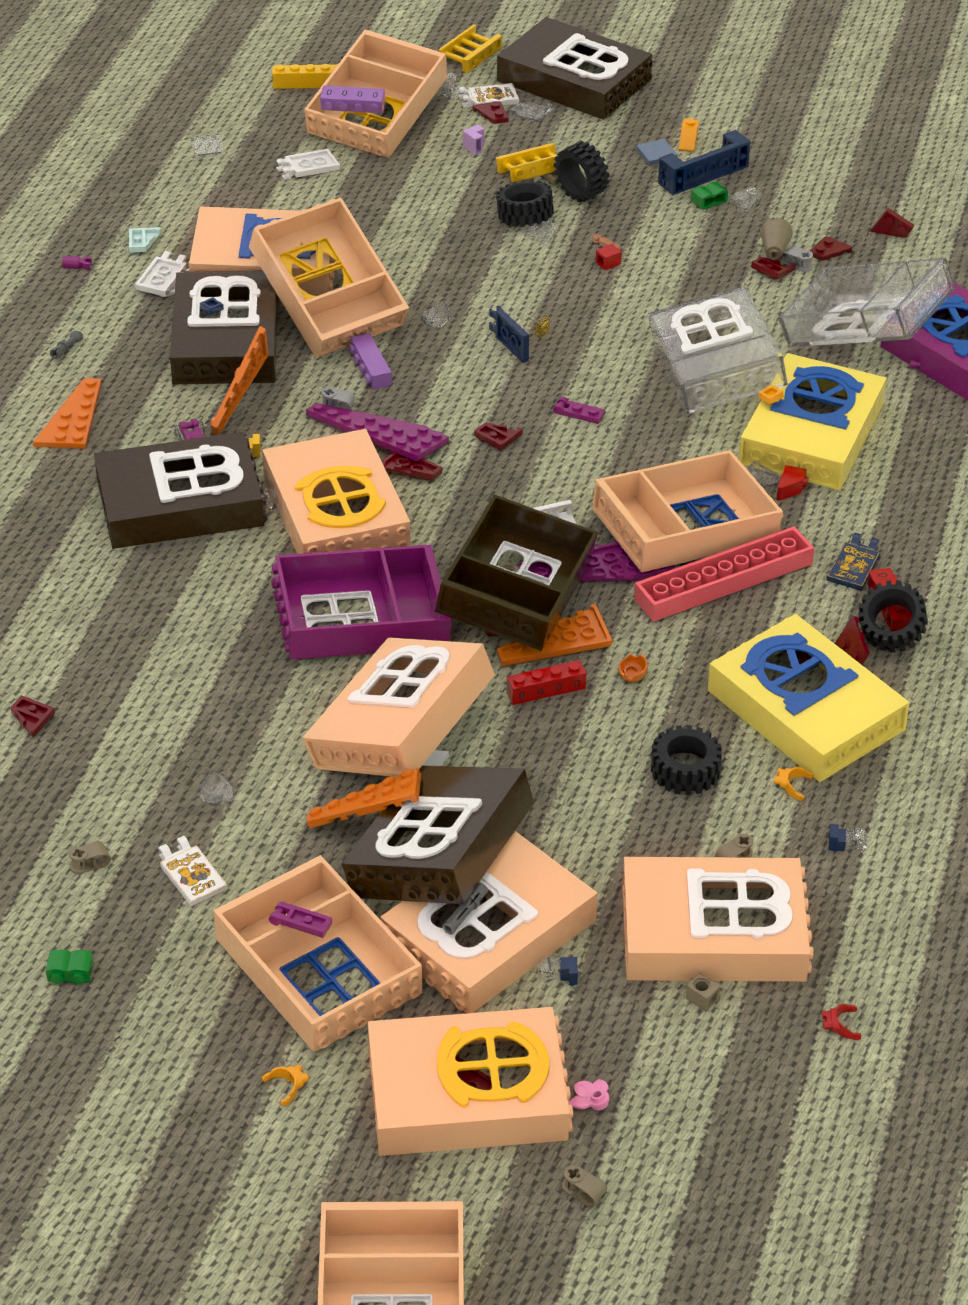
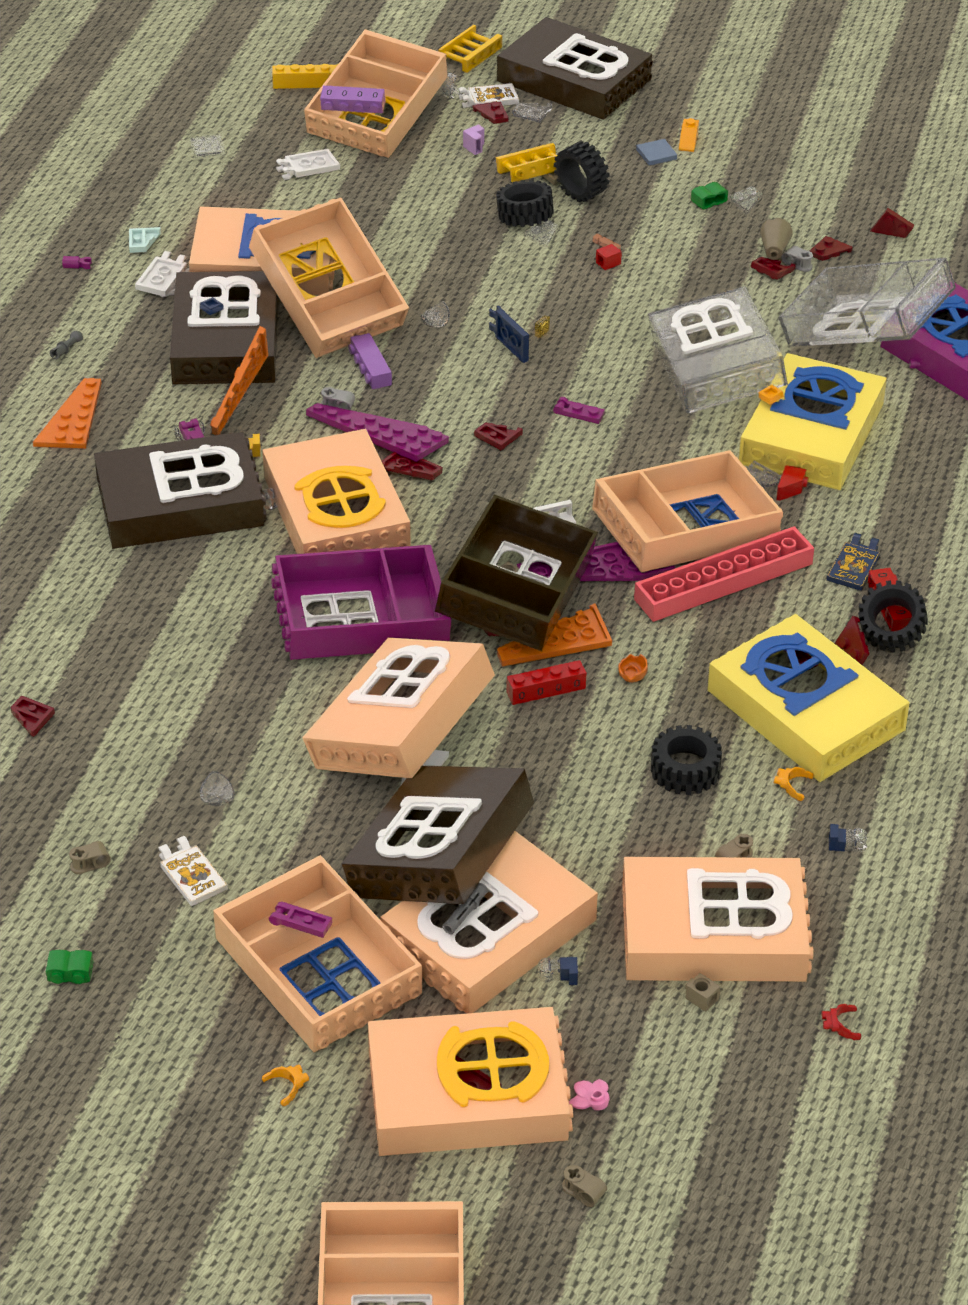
(370, 800): orange wing -> none
(680, 176): dark blue plate -> none

